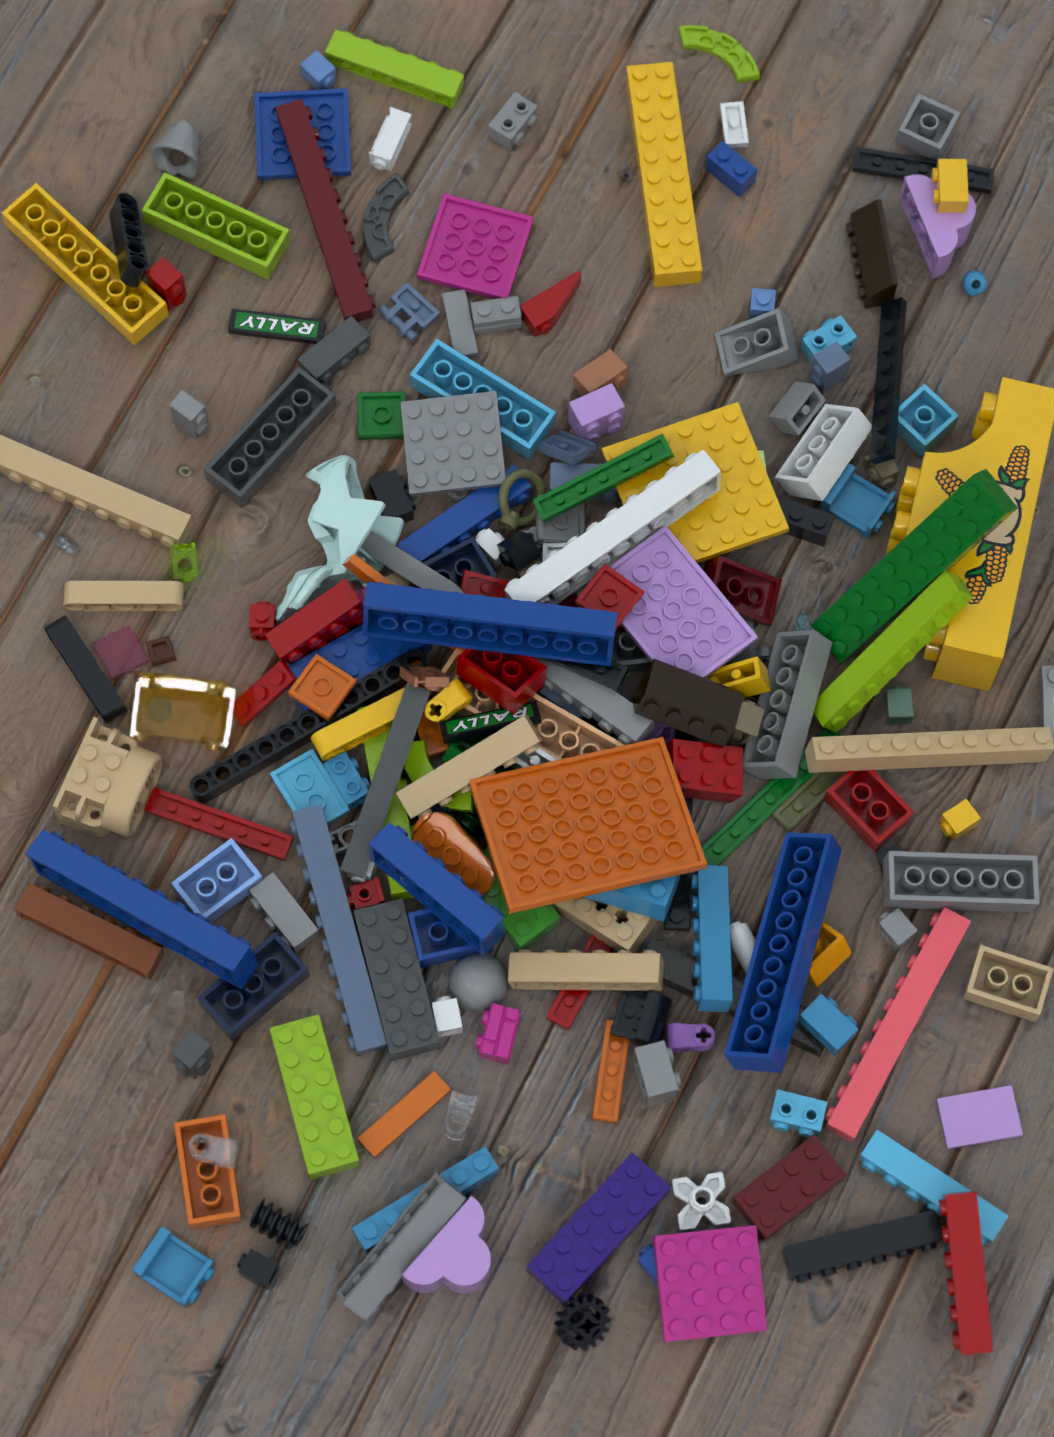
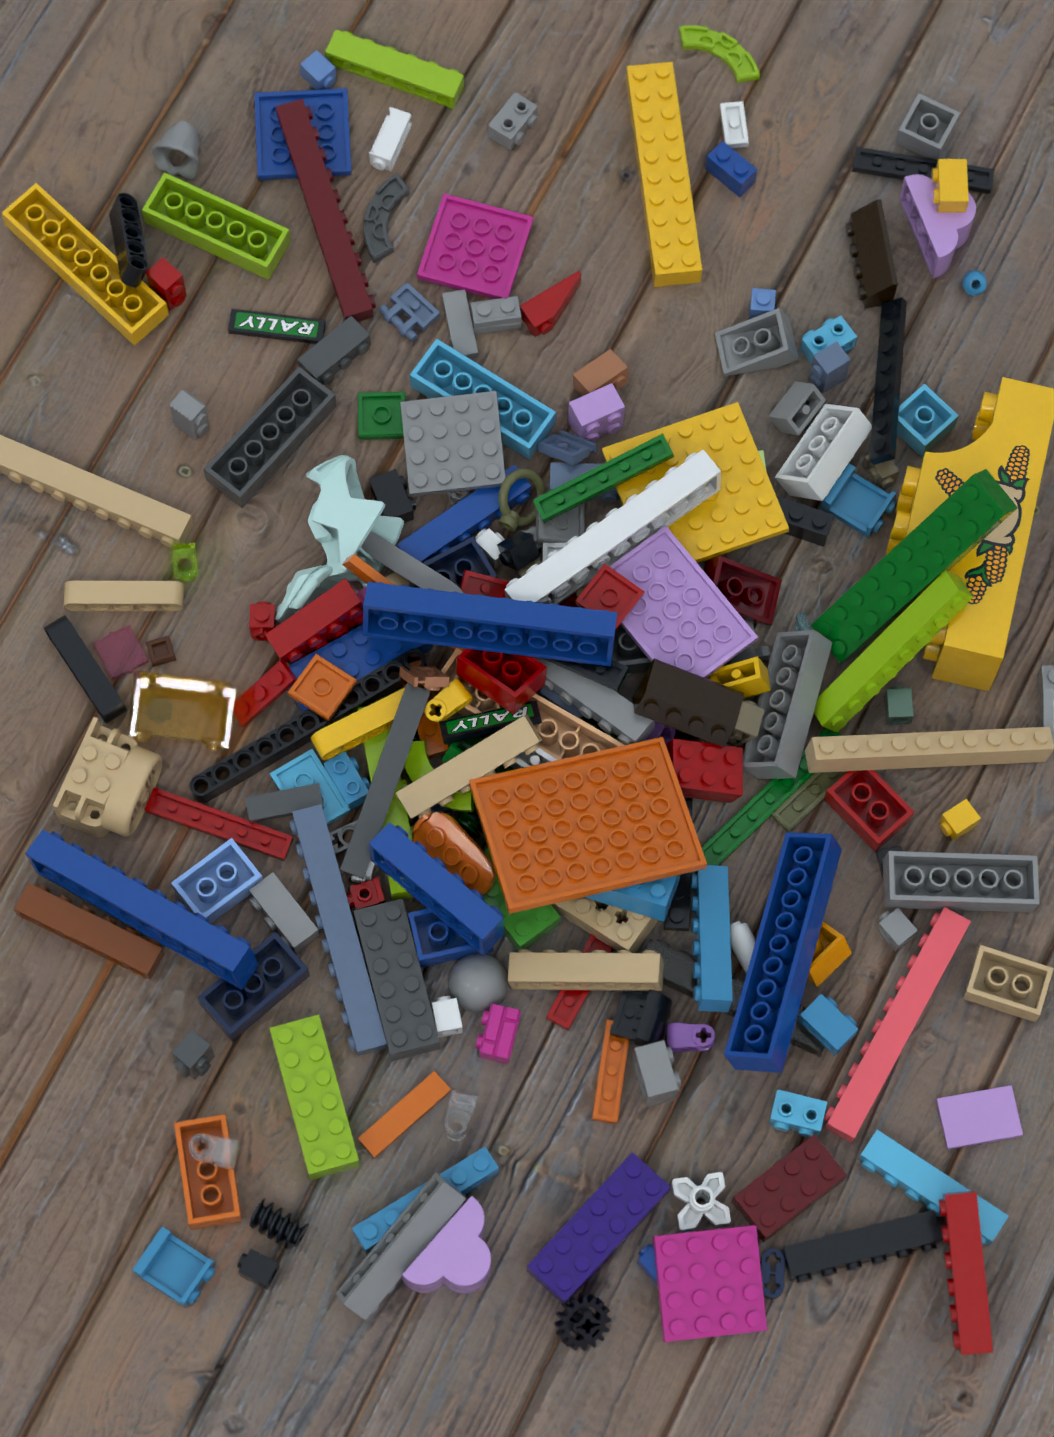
(282, 802): none -> dark grey tile
(778, 1273): none -> dark blue beam

